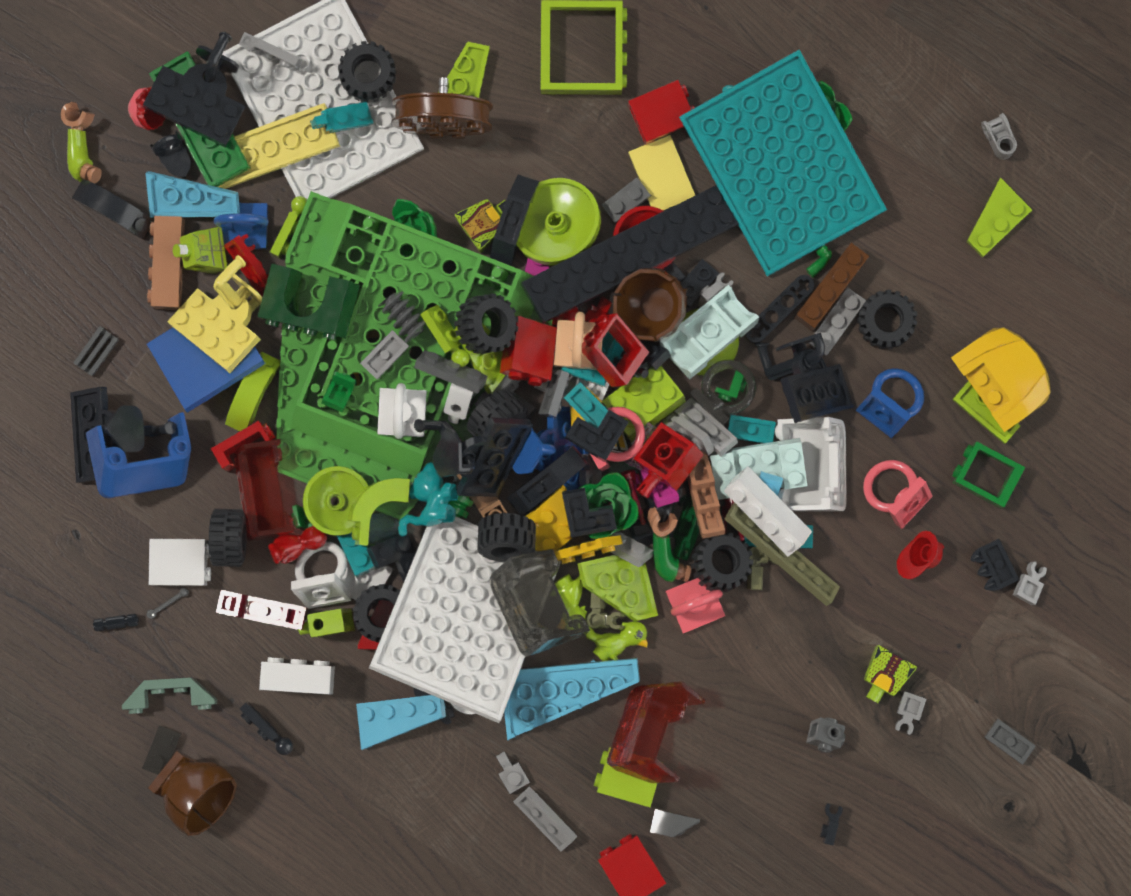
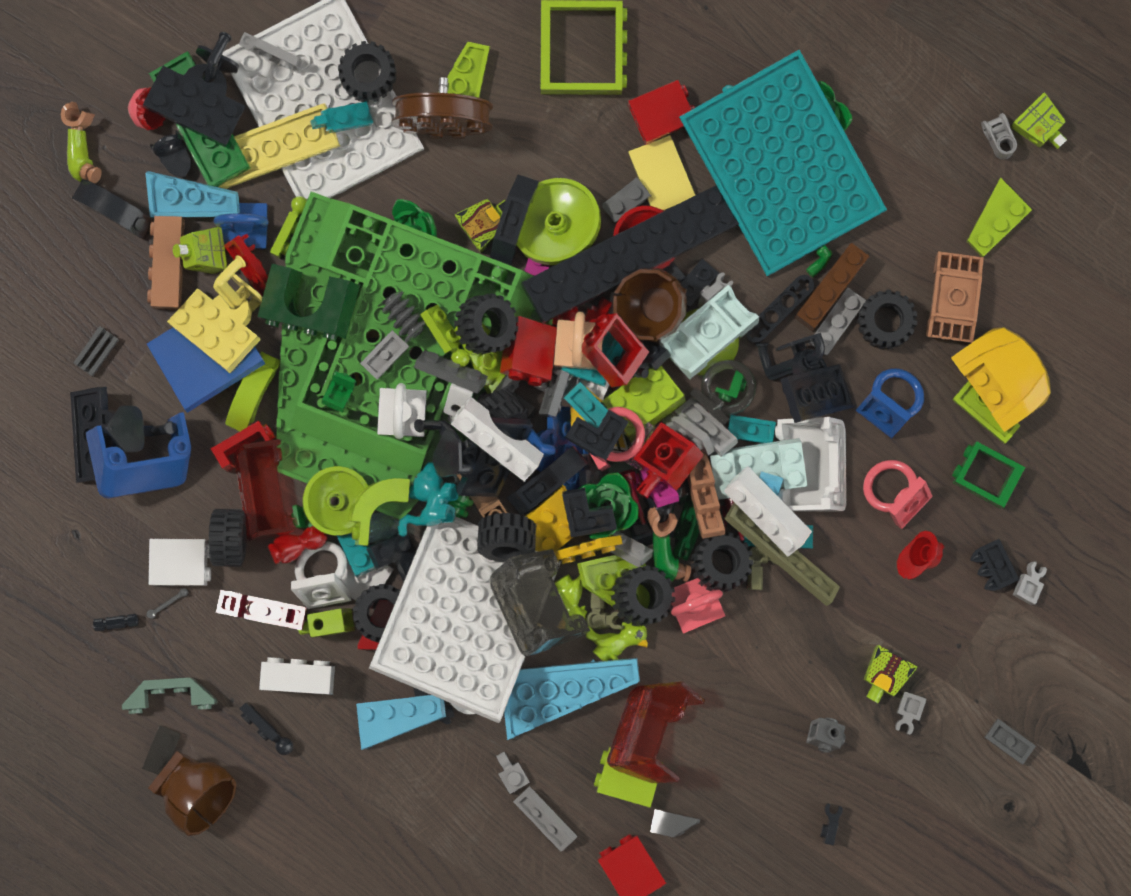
(478, 426): none -> white arch
(658, 589): none -> black tyre
(955, 297): none -> nougat plate
(1041, 123): none -> lime torso

